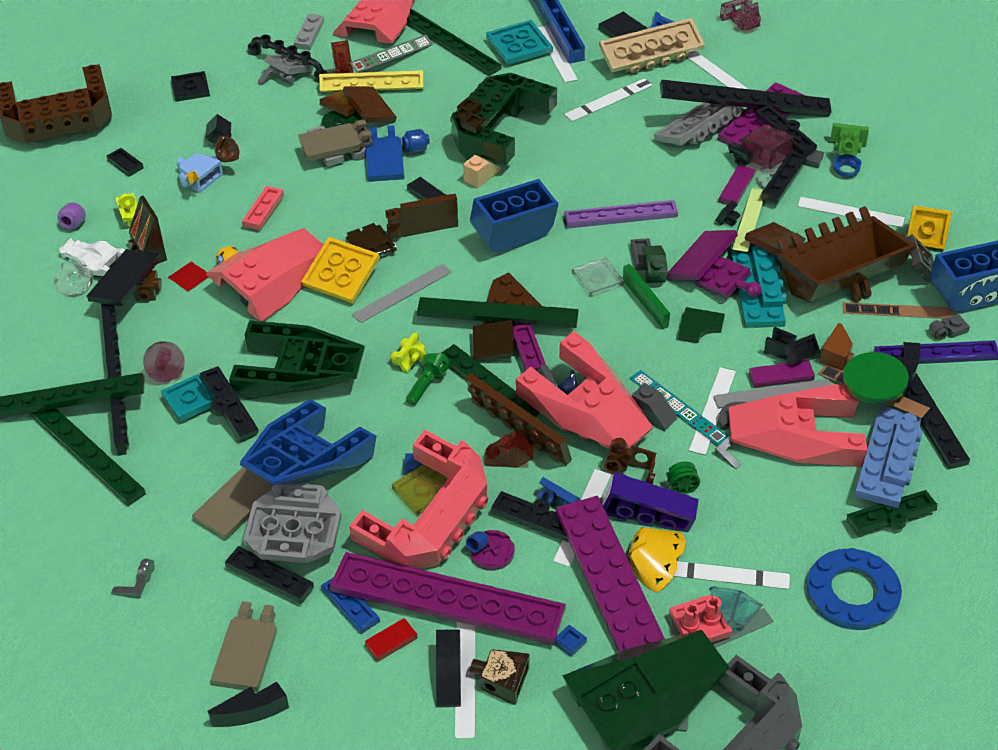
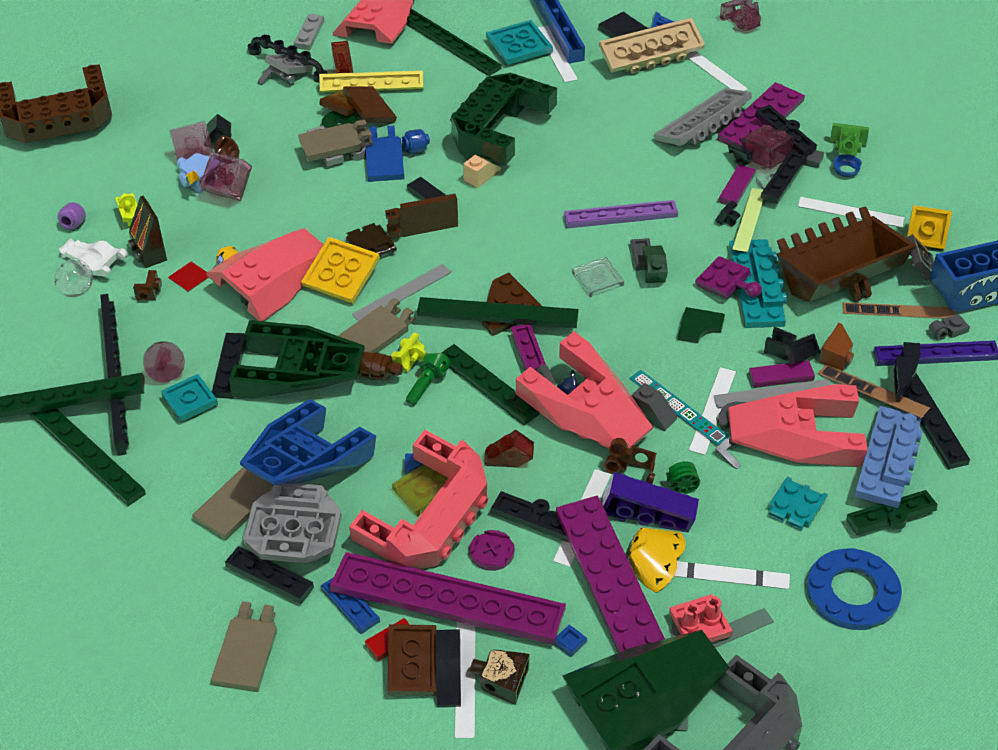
(123, 277): black tile -> none
(125, 162): black tile -> none
(146, 566): flat silver piece -> none
(190, 86): black tile -> none
(191, 140): none -> clear pink tile
(226, 176): none -> clear pink brick
(228, 404): black hinge -> none
(231, 354): none -> black plate
(249, 707): black slope -> none
(262, 208): coral plate -> none
(378, 366): none -> reddish brown piece
(380, 327): none -> dark tan tile
(391, 53): sticker -> none
(411, 660): none -> reddish brown plate
(467, 115): dark brown tile -> none
(481, 541): blue piece -> none
(493, 341): dark brown tile -> none
(514, 215): blue brick -> none
(518, 419): reddish brown plate -> none
(553, 489): blue plate -> none
(608, 99): white sticker -> none
(646, 296): green tile -> none
(702, 255): magenta tile -> none
(736, 606): clear light blue slope -> none
(744, 97): black plate -> none
(767, 237): reddish brown tile -> none
(796, 503): none -> teal plate
(875, 377): green tile -> none

